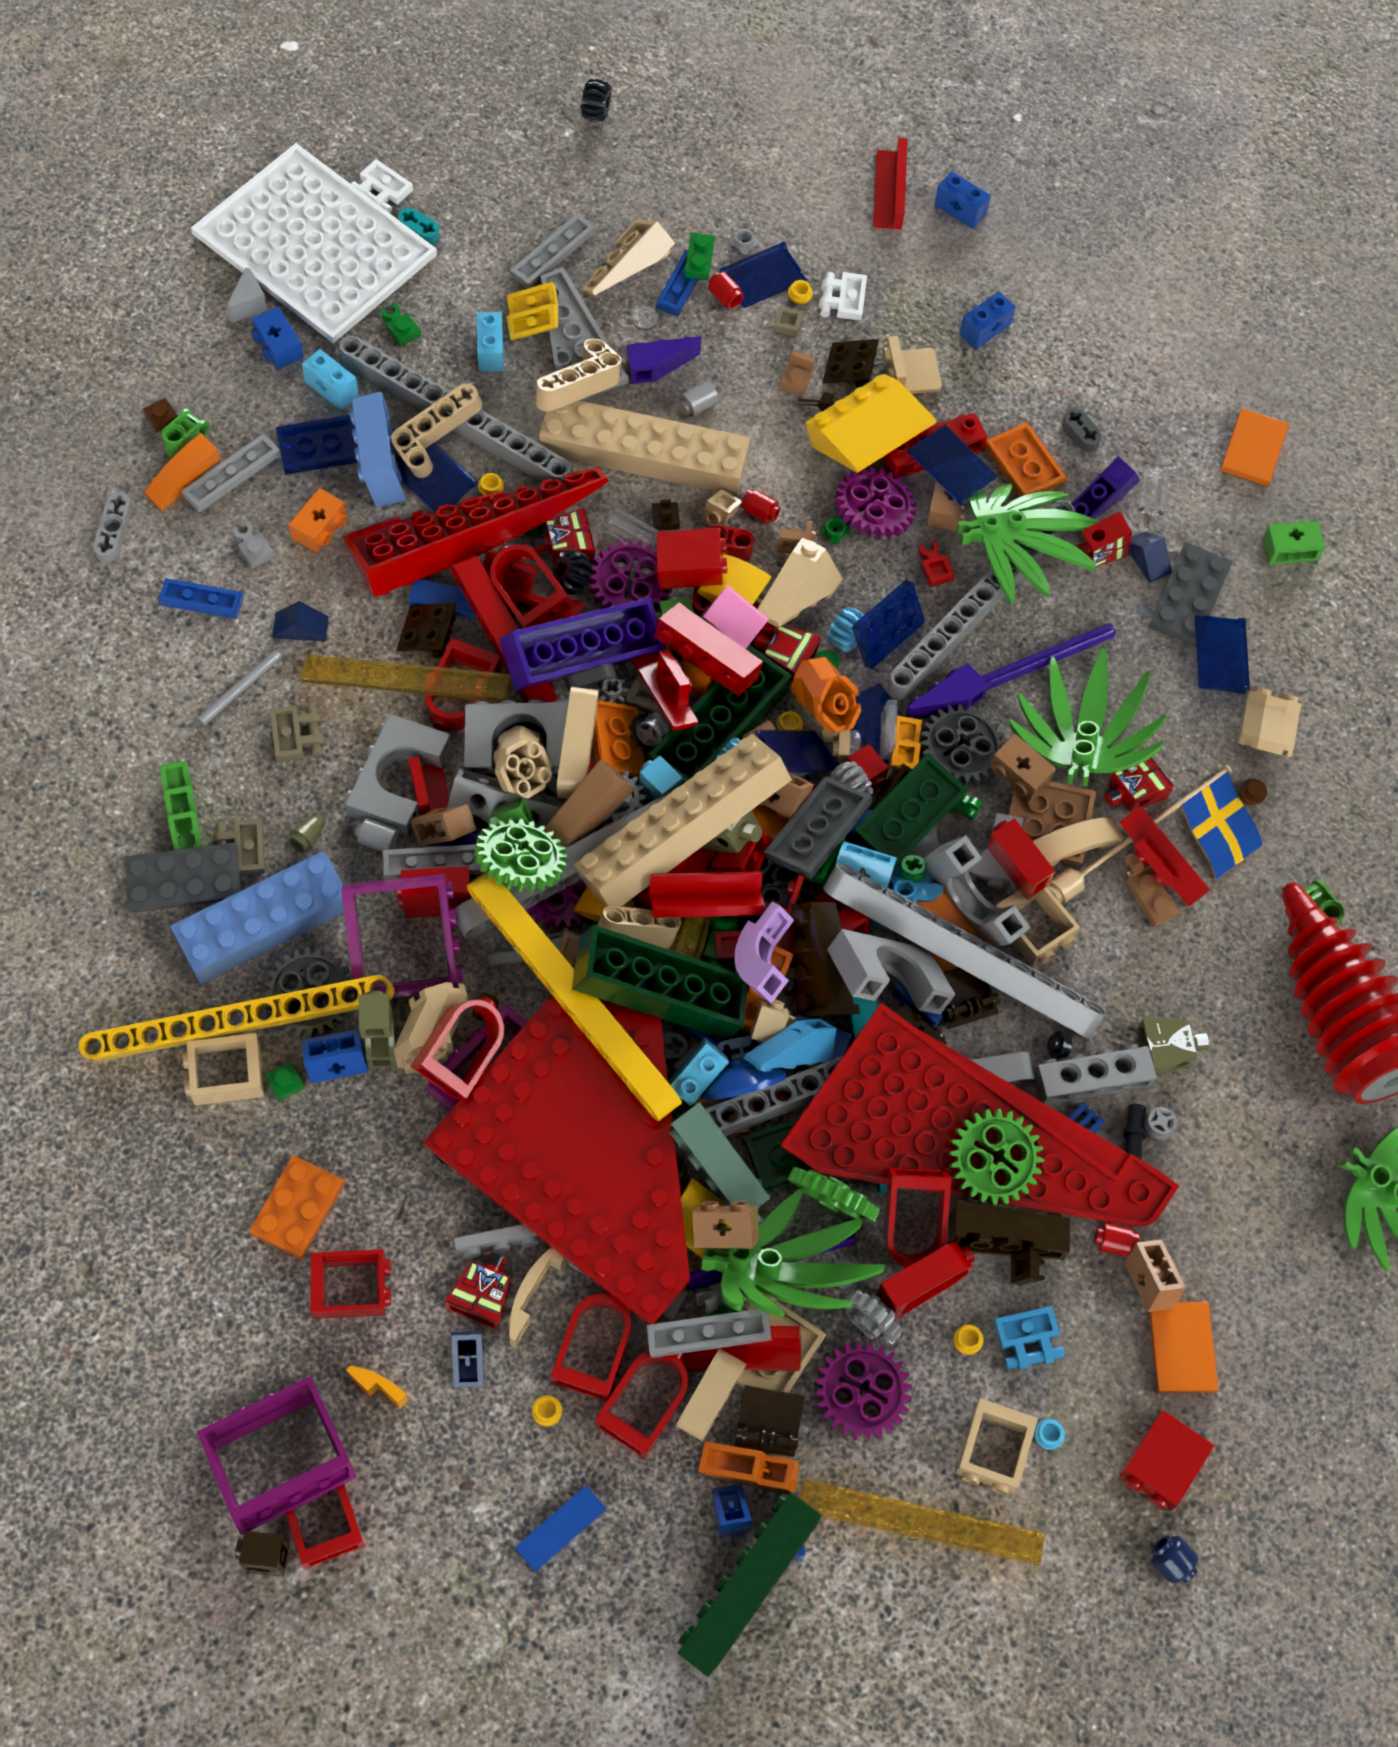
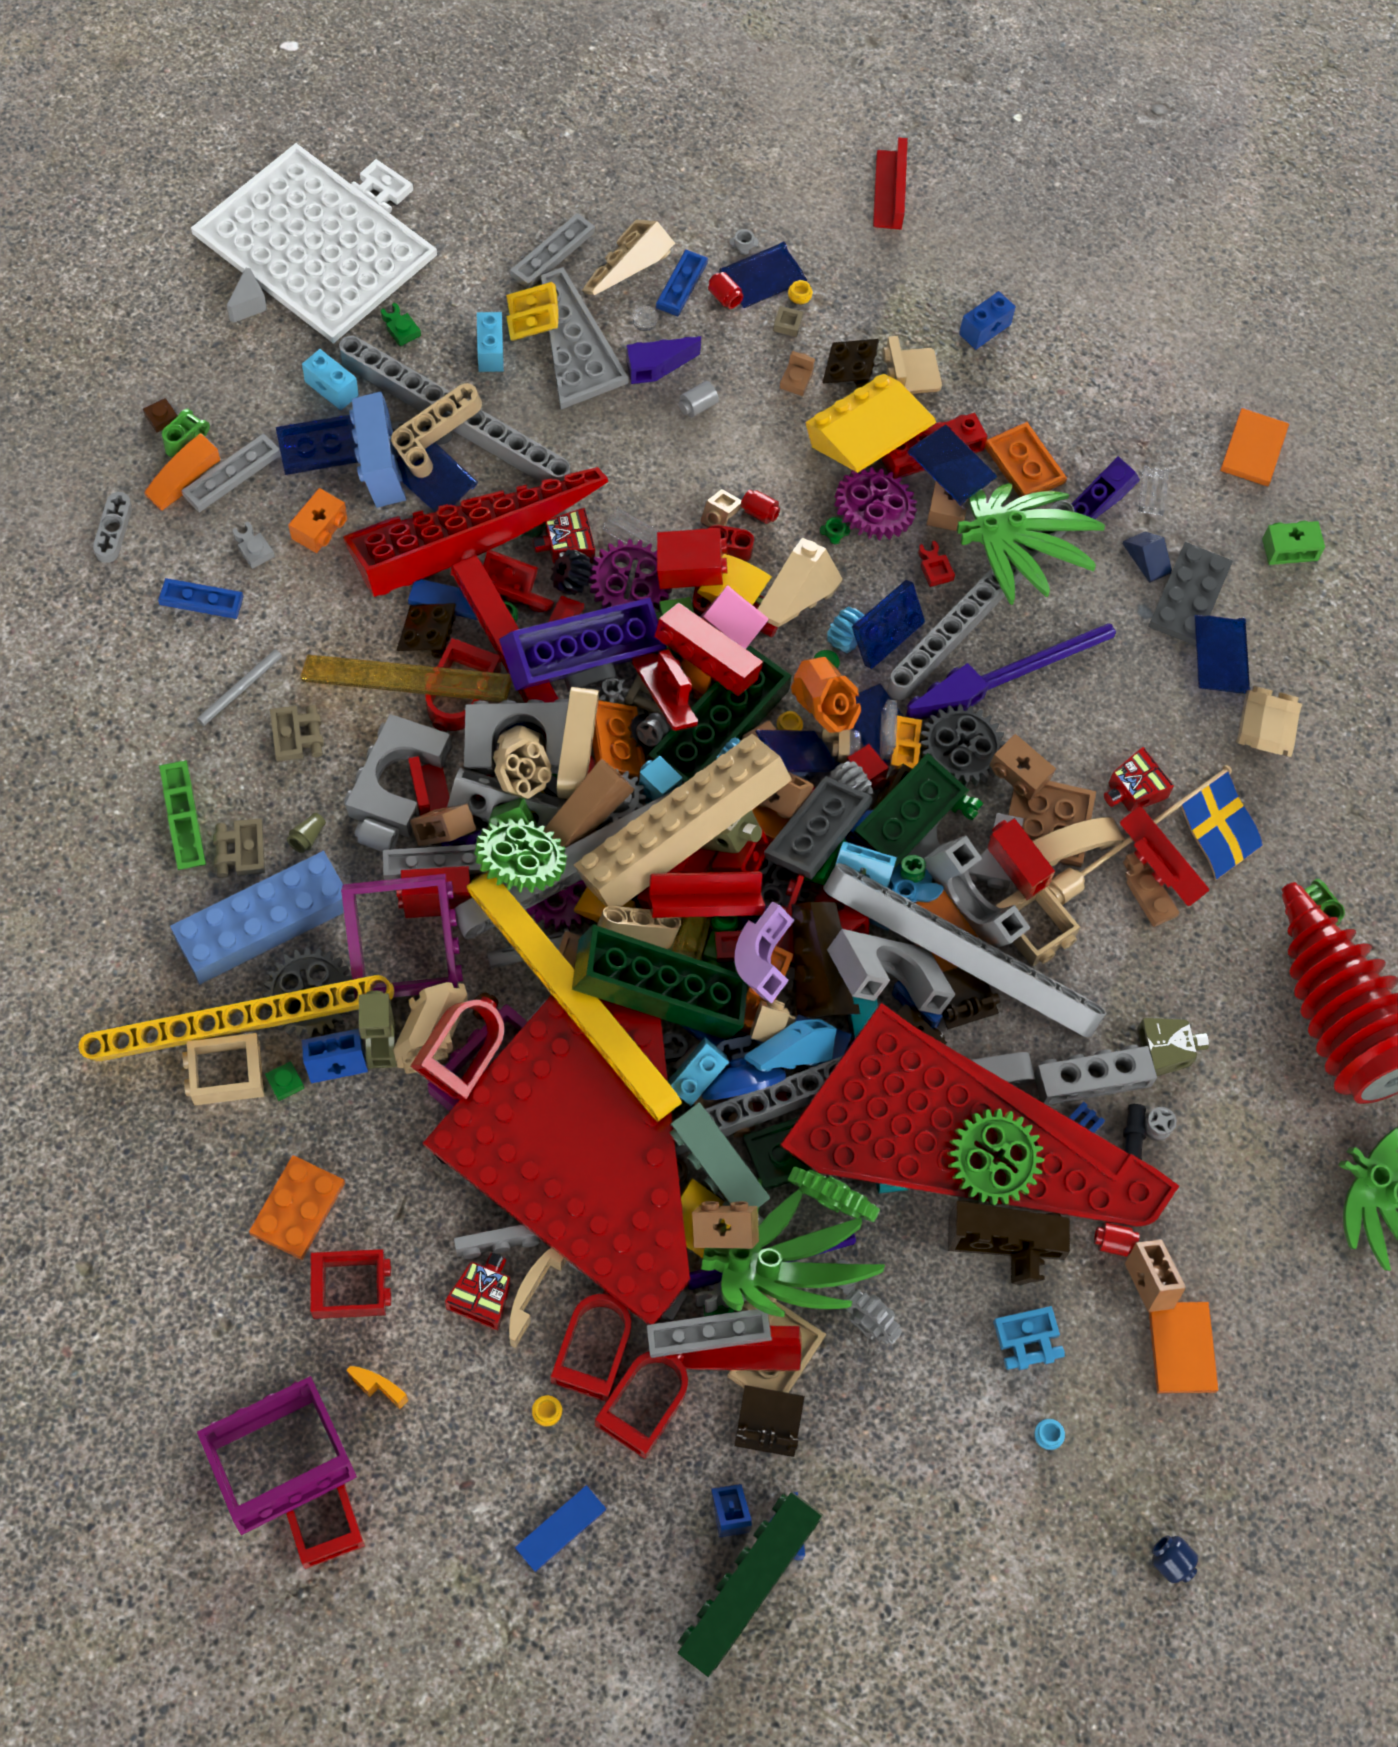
(182, 877): dark grey plate -> none
(262, 1553): dark brown brick -> none
(277, 338): blue brick -> none
(300, 623): dark blue slope -> none
(420, 224): teal beam -> none
(467, 1359): dark blue slope -> none
(490, 483): yellow plate -> none
(547, 610): red window -> none
(595, 373): tan beam -> none
(596, 100): black gear -> none
(646, 446): tan brick -> none
(665, 515): dark brown tile -> none
(699, 256): green plate -> none
(711, 1395): tan beam -> none
(749, 1468): orange slope -> none
(788, 647): torso -> none
(790, 538): medium nougat bracket -> none
(823, 403): dark brown hand -> none
(851, 297): white plate -> none
(851, 1415): magenta gear -> none
(921, 1180): red window -> none
(924, 1523): clear yellow tile -> none
(926, 1278): red window -> none
(962, 199): blue brick -> none
(968, 1339): yellow plate -> none
(1004, 1417): tan window -> none
(1059, 1045): black plate -> none
(1083, 428): dark grey beam -> none
(1086, 749): bright green plant -> none
(1107, 540): red torso -> none
(1166, 1461): red brick -> none
(1253, 791): reddish brown plate -> none

